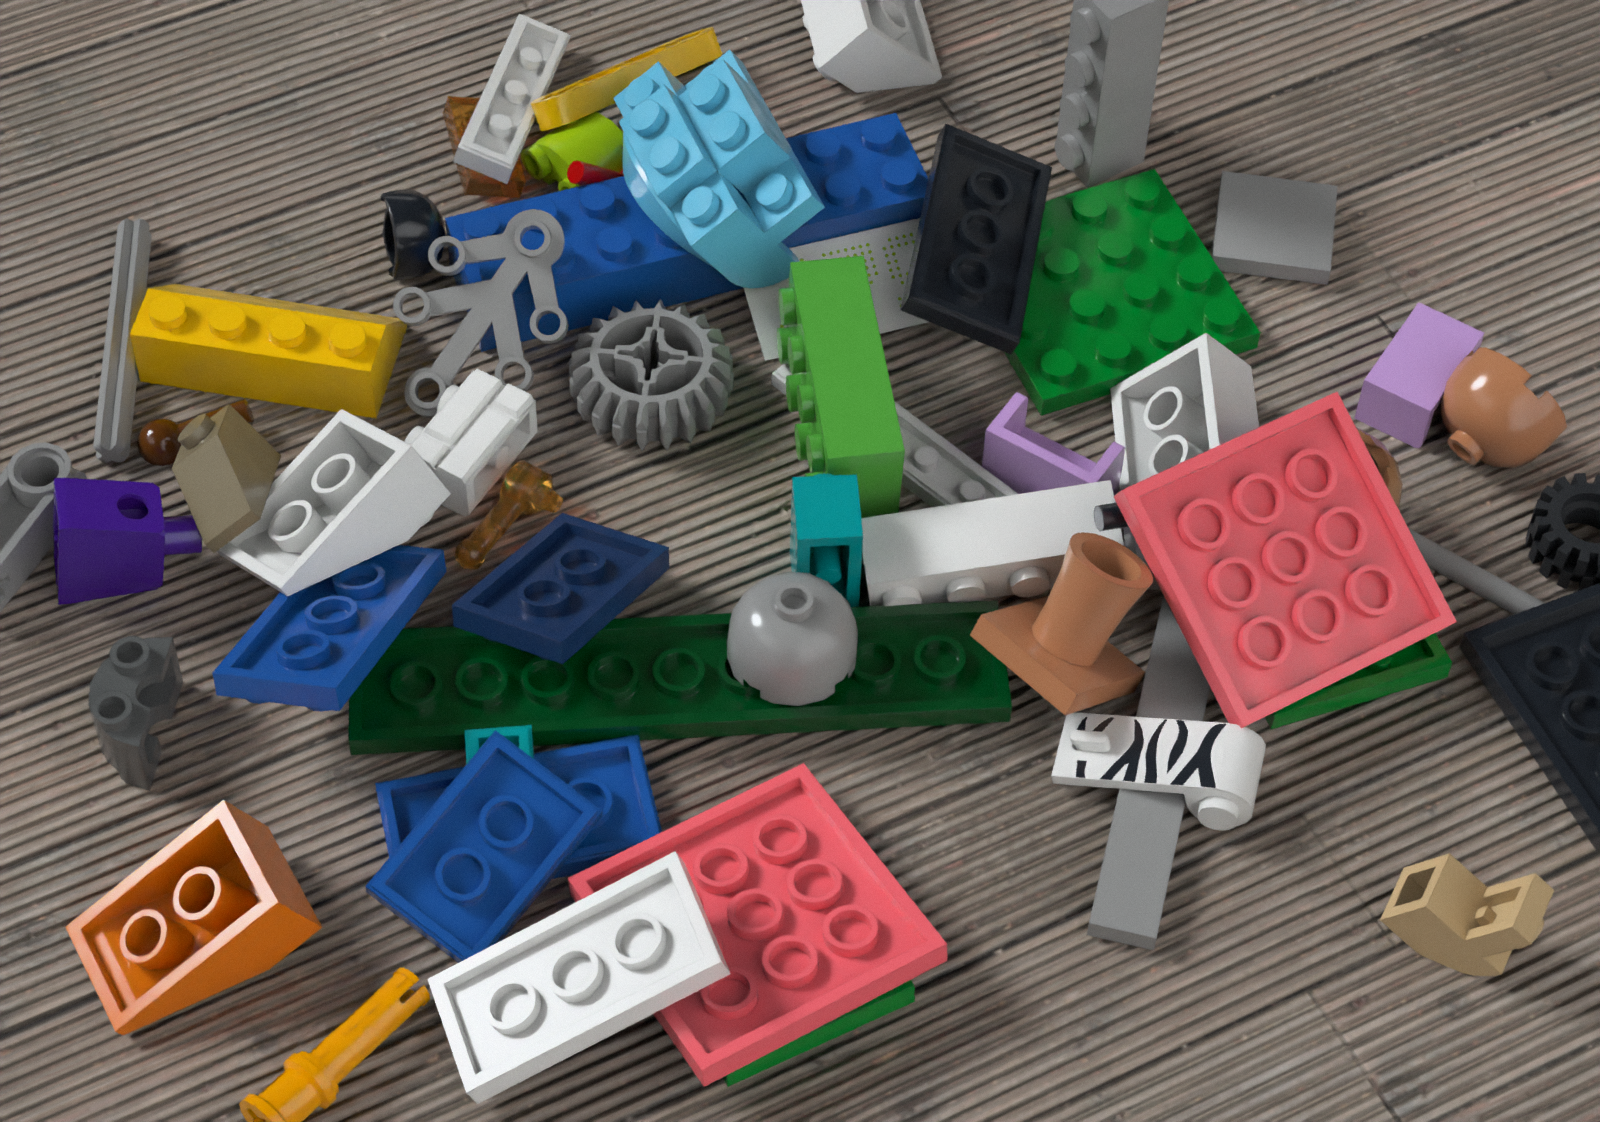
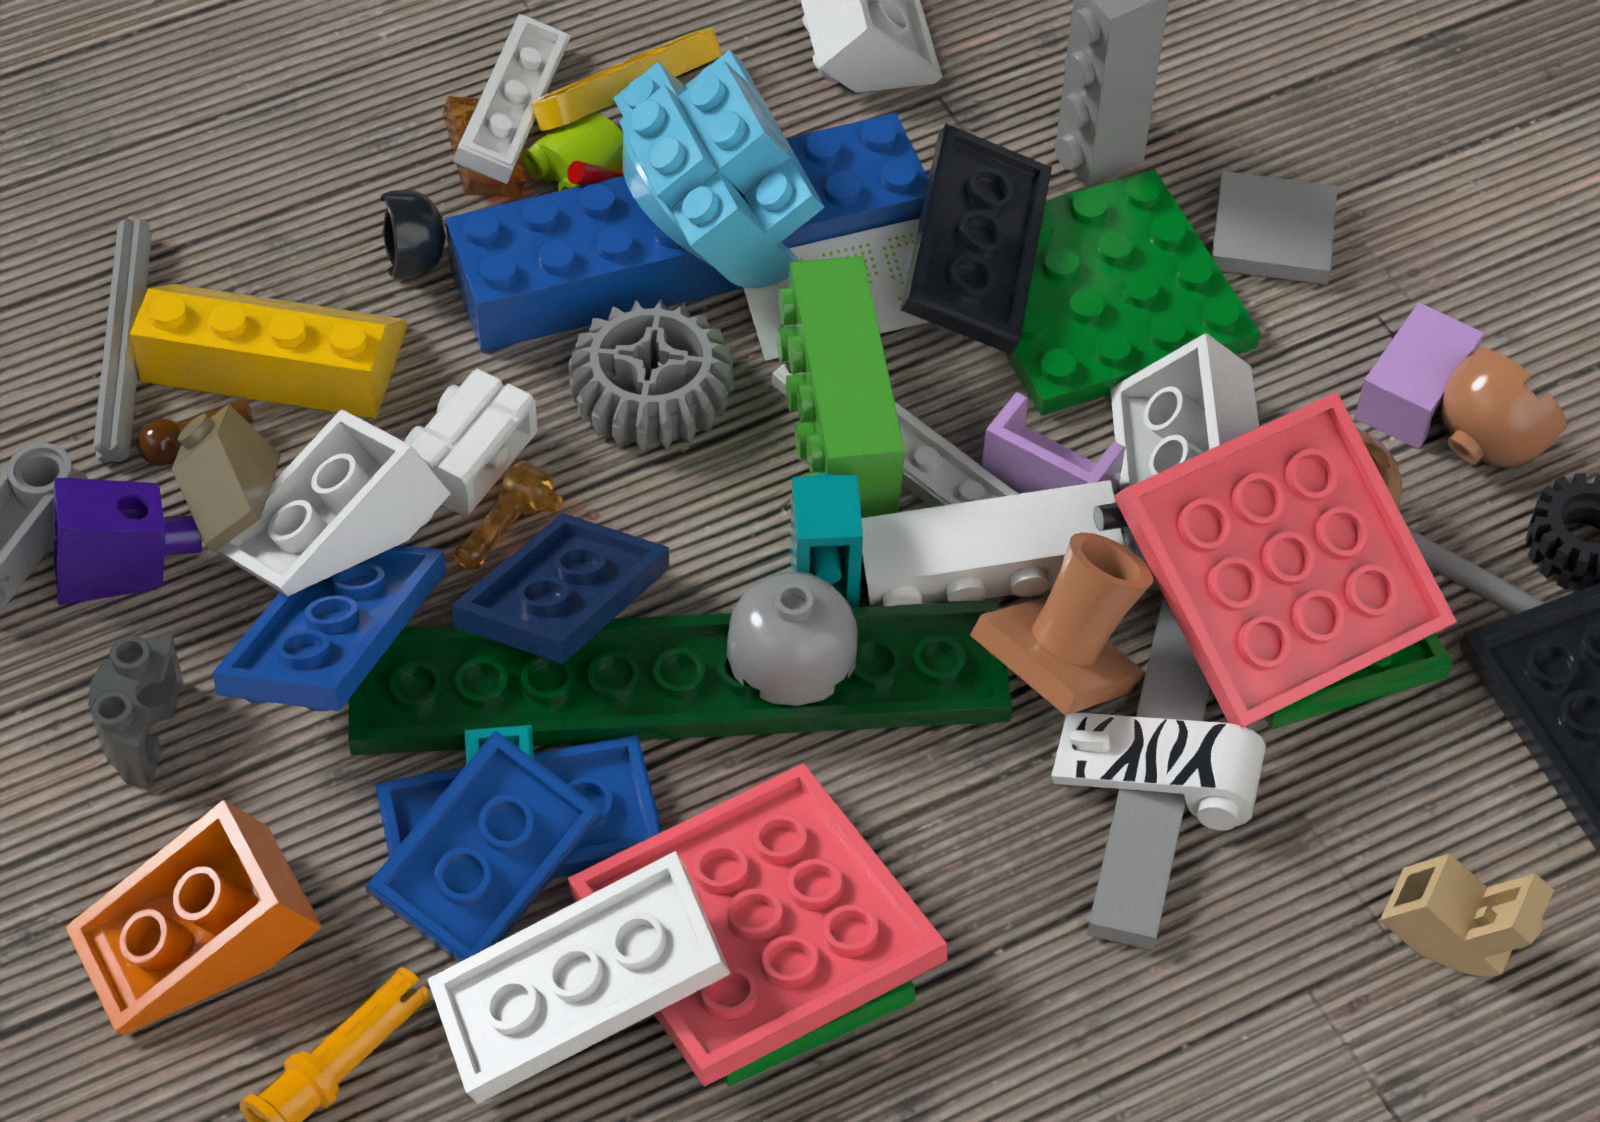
(489, 302): light grey plant -> none

